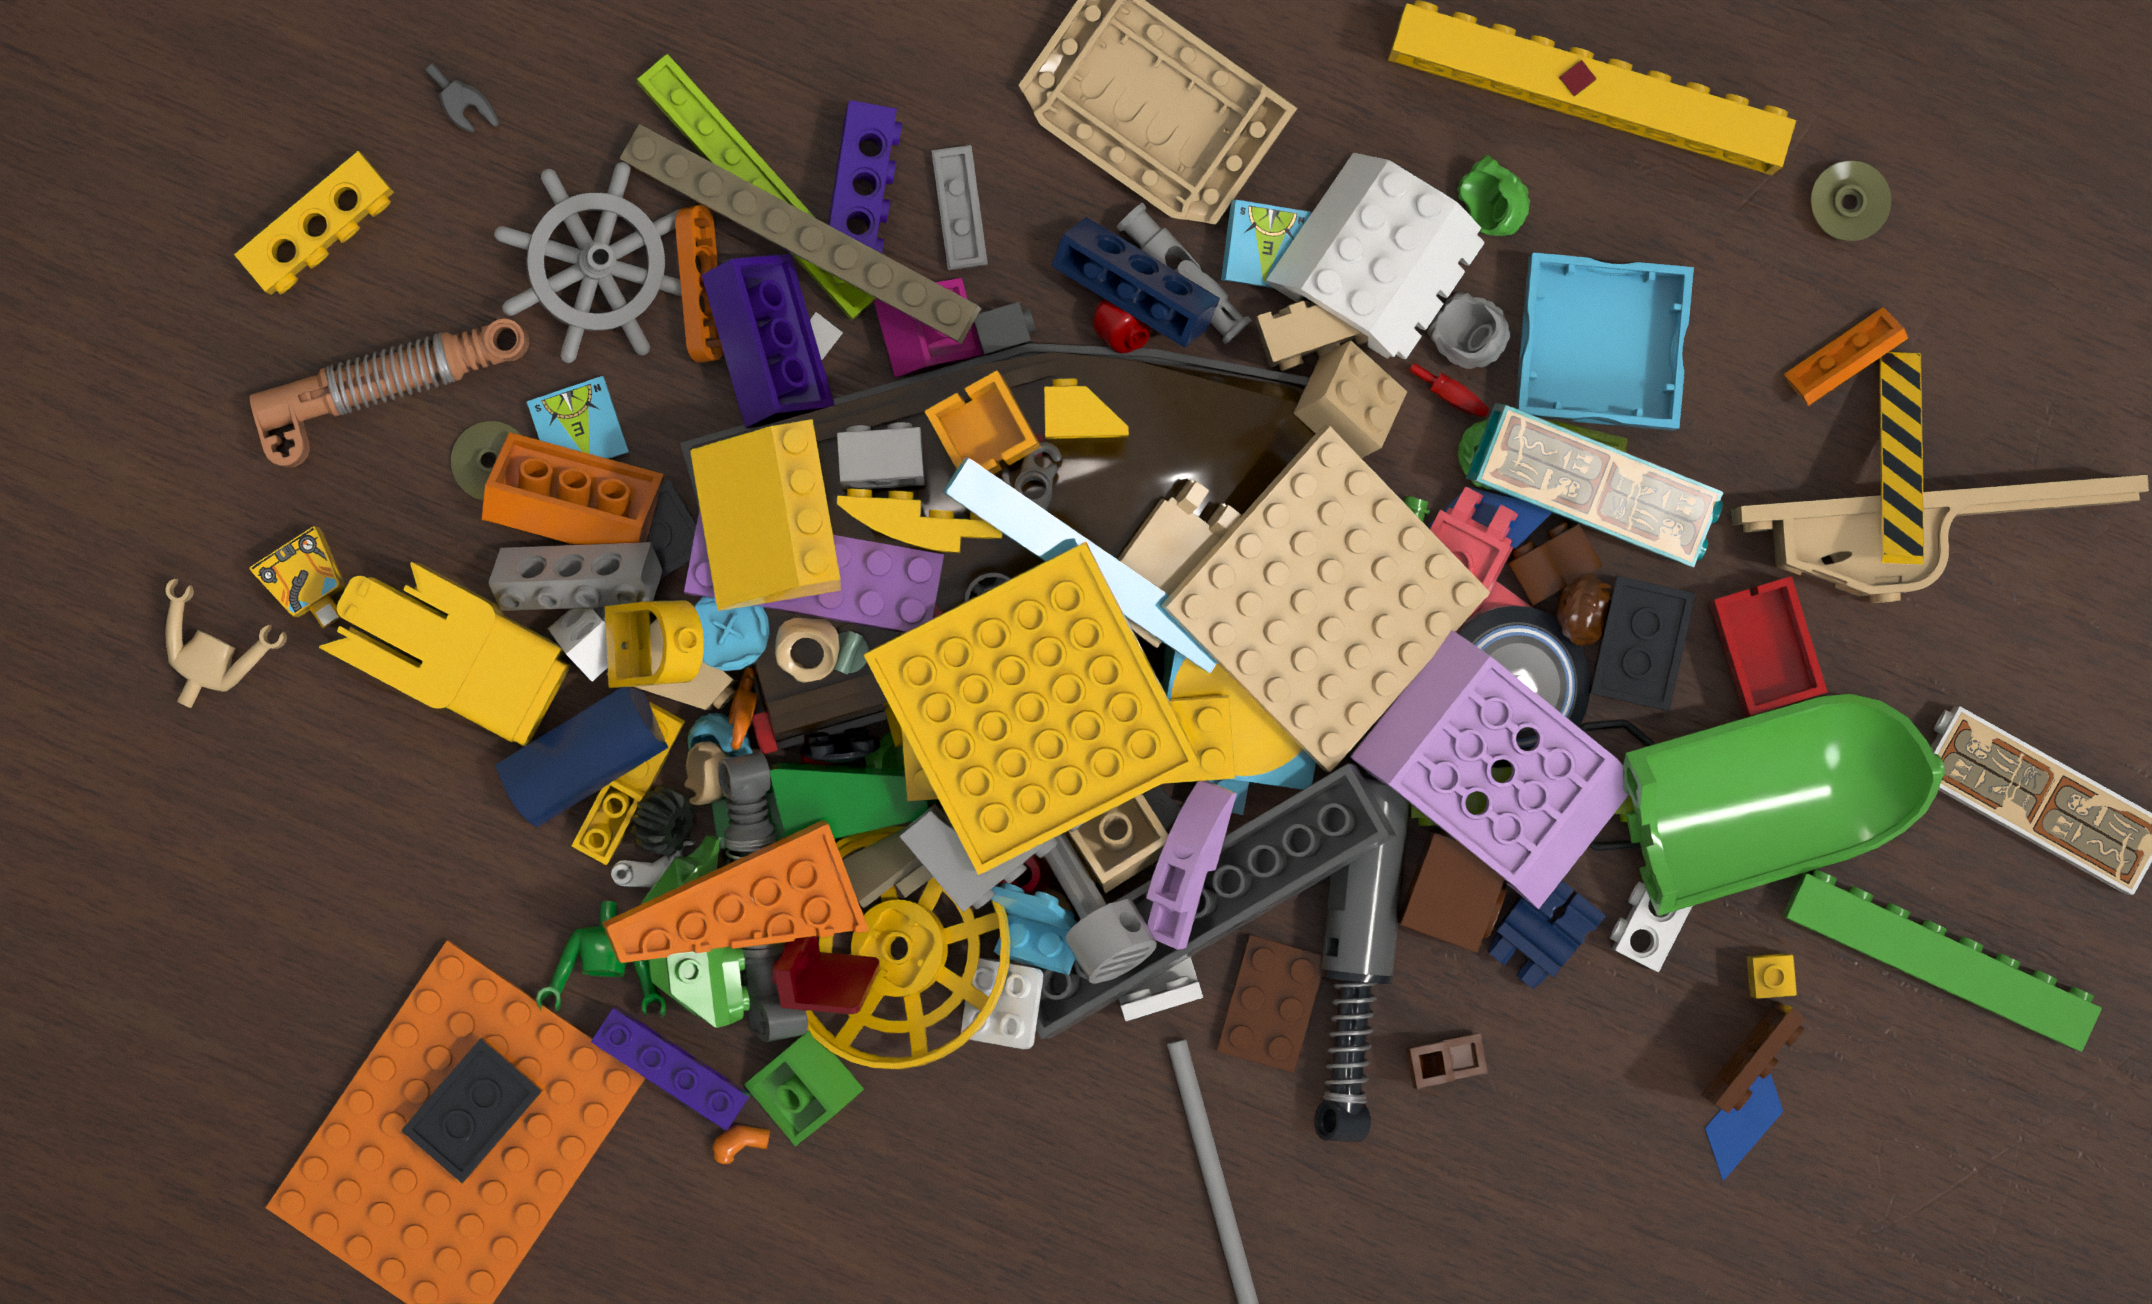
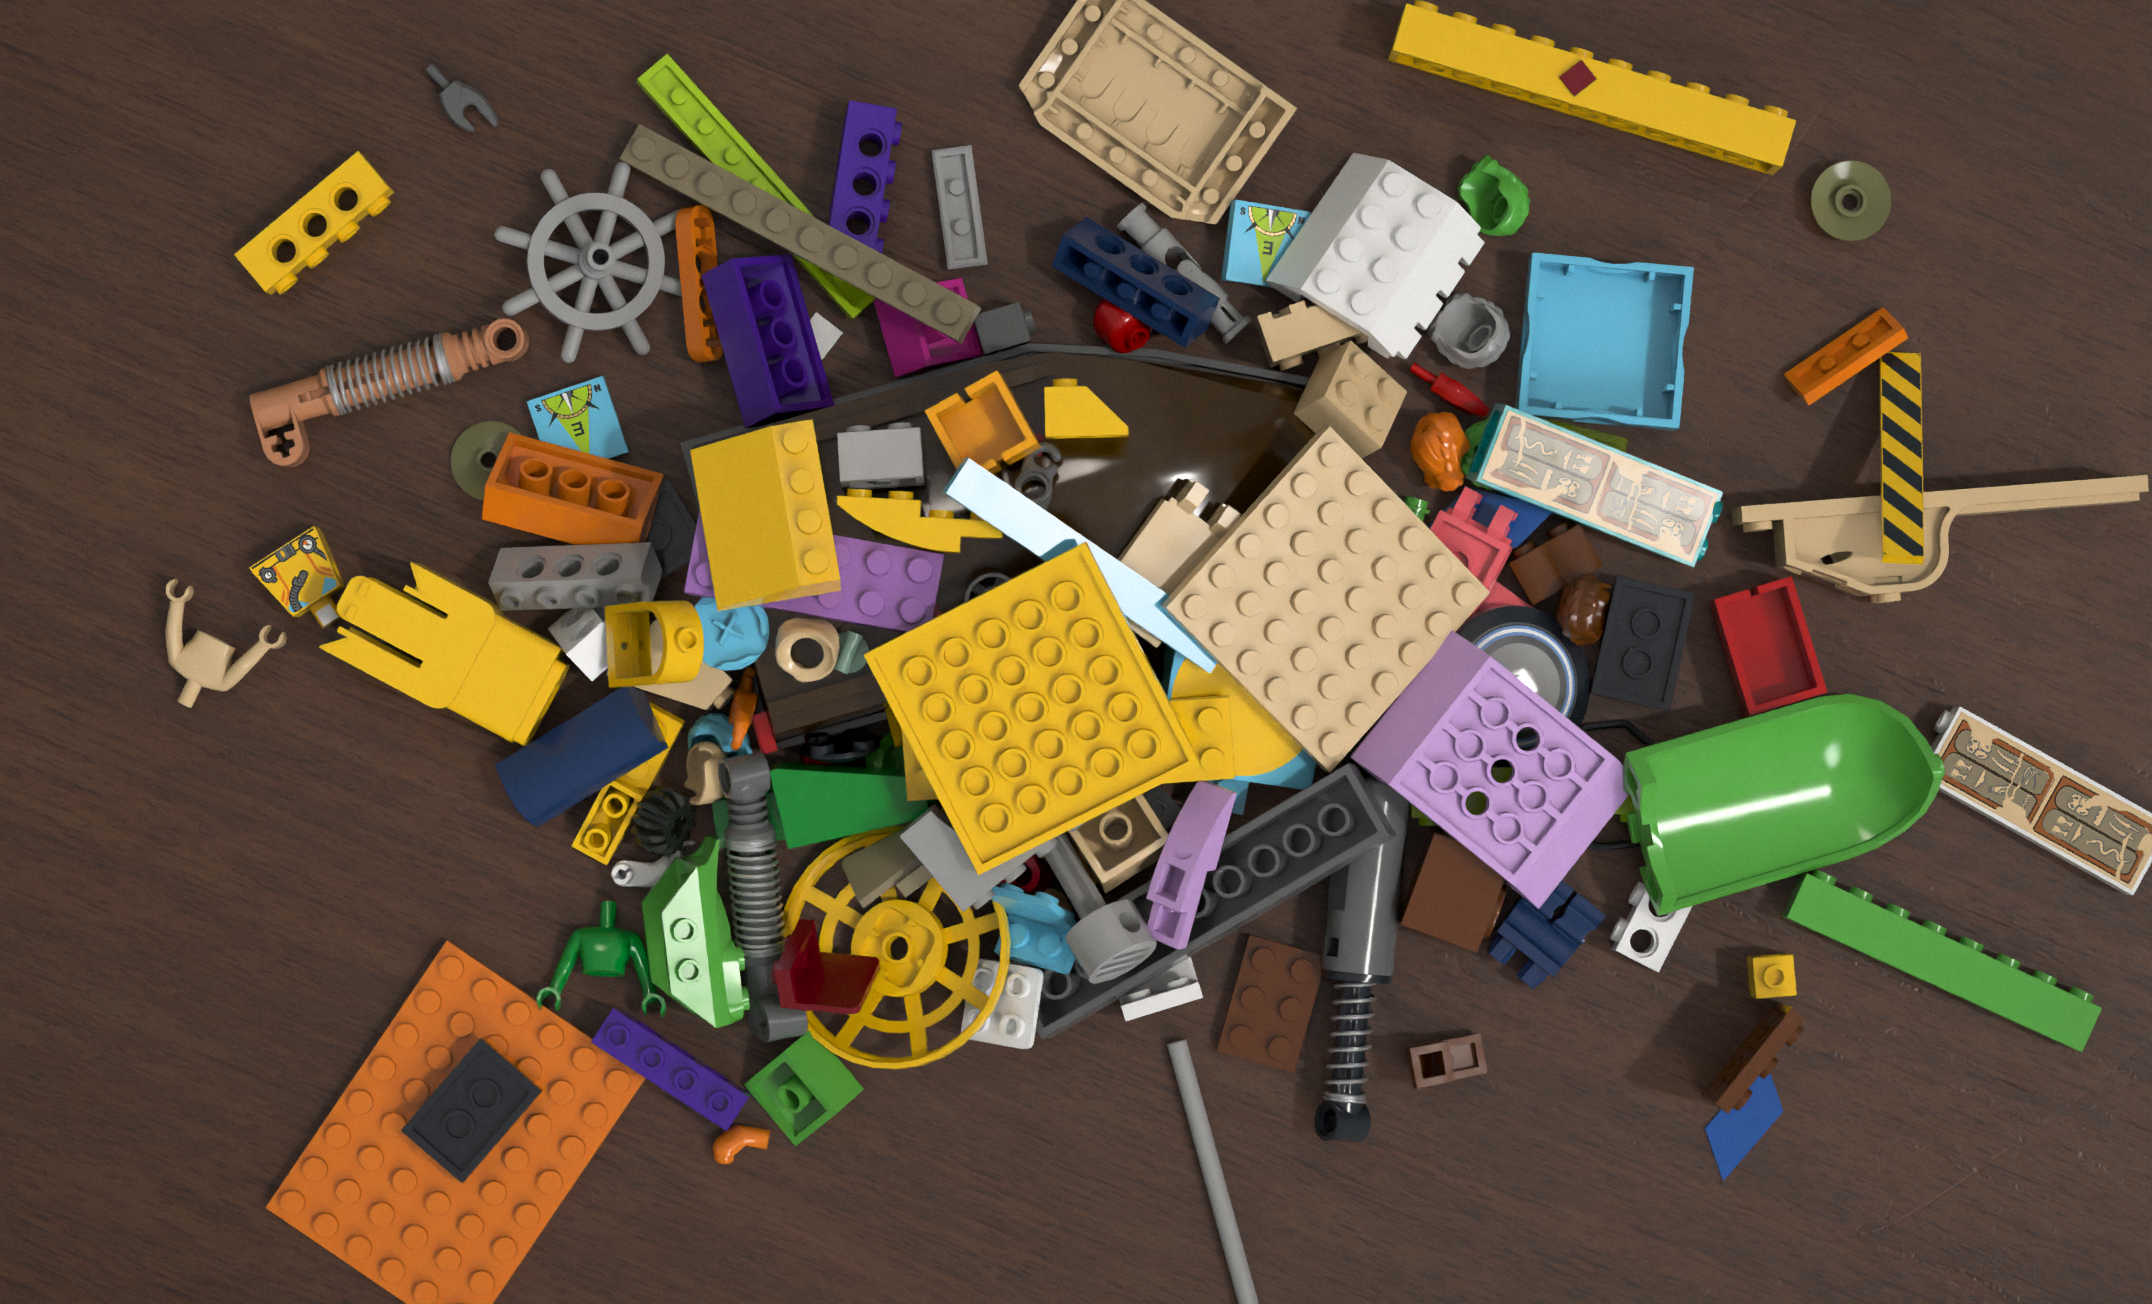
(760, 899): orange wing -> none
(1438, 450): none -> orange hair

